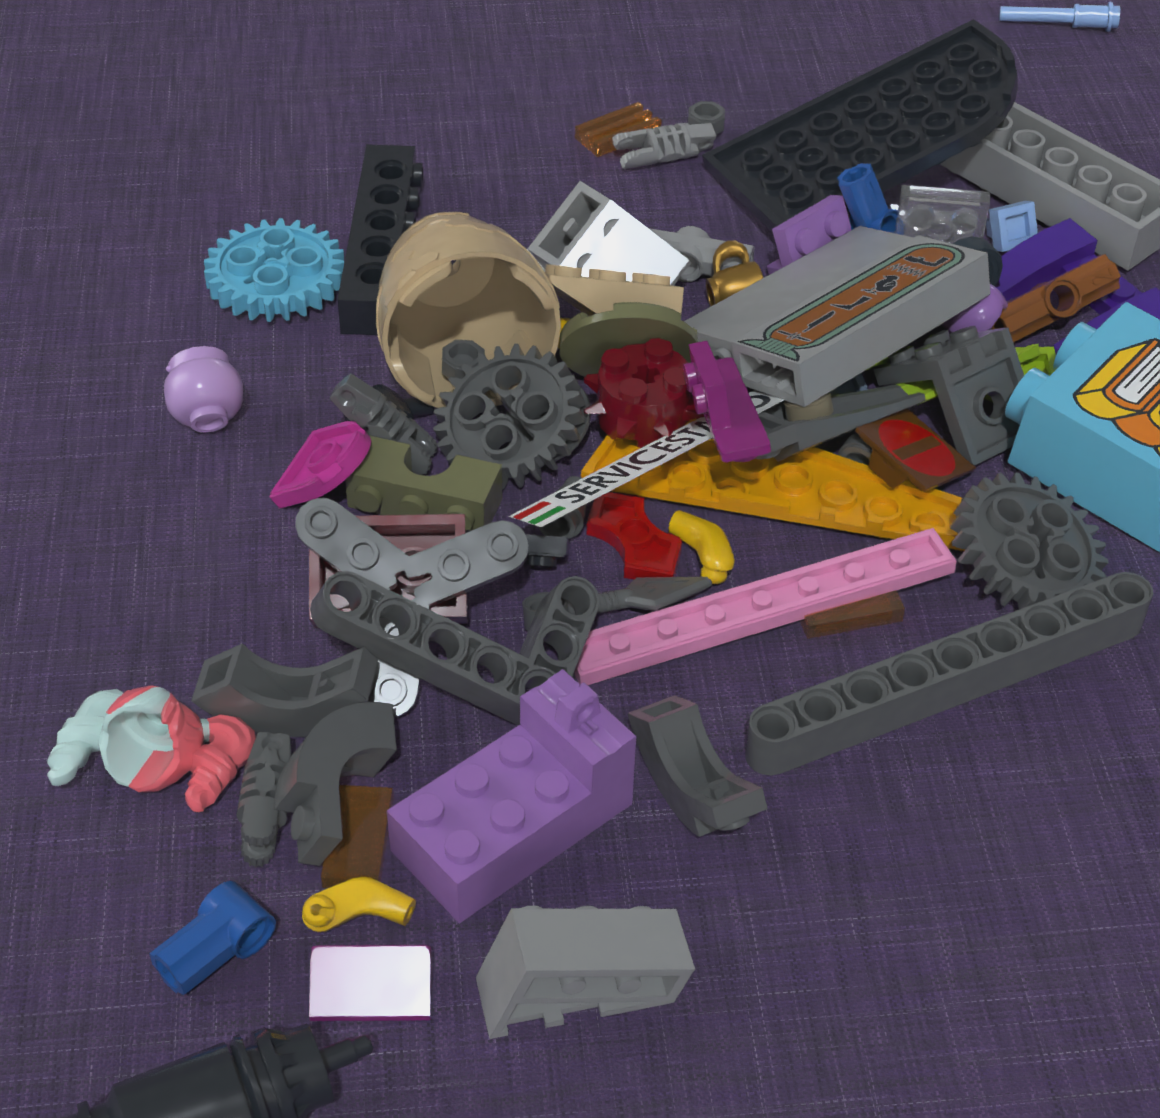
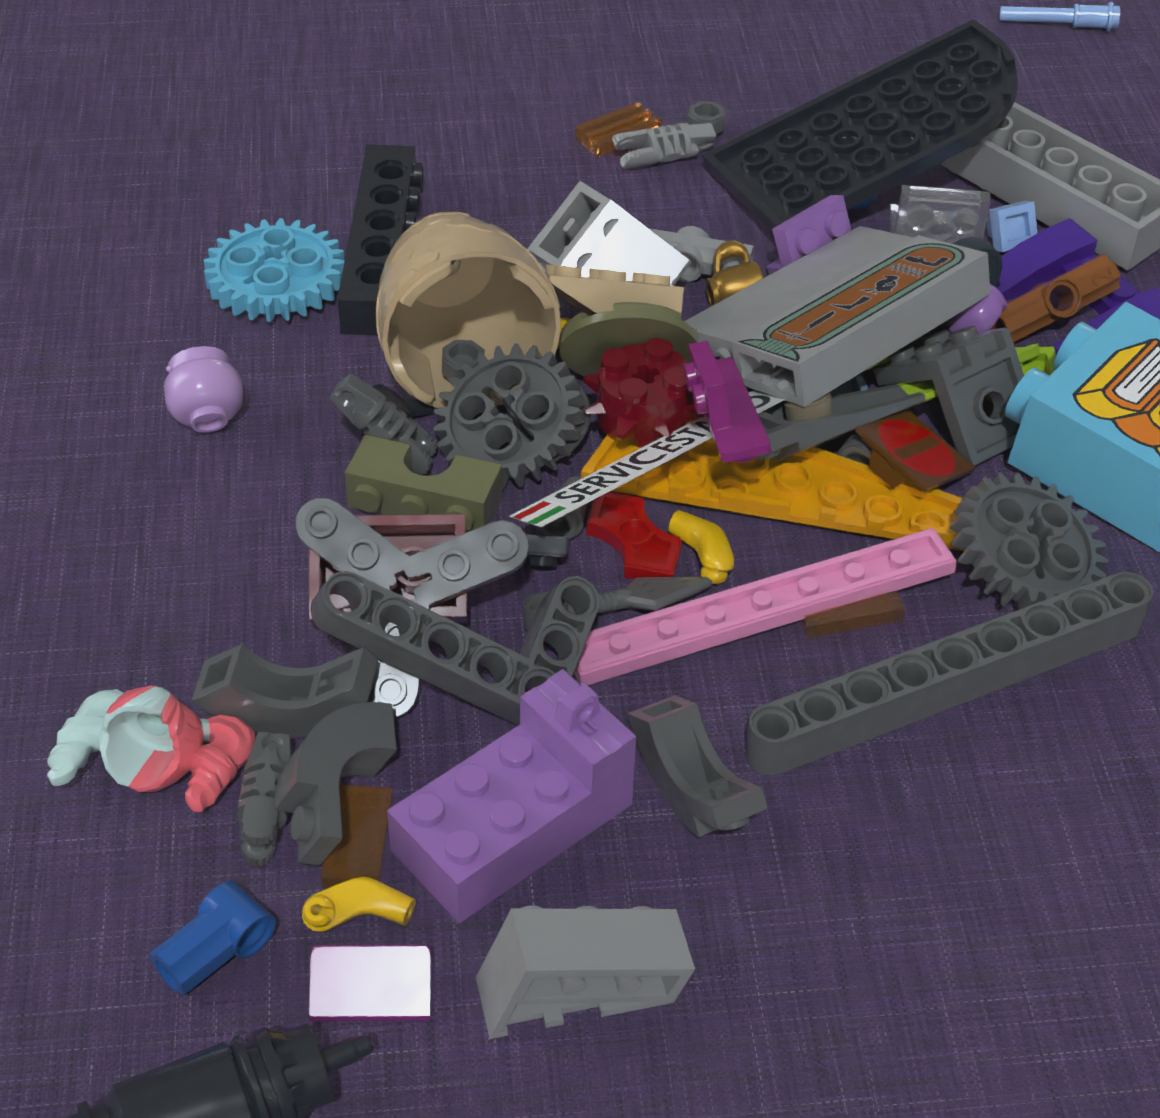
(322, 463): dark pink tile -> none
(866, 199): blue piece -> none

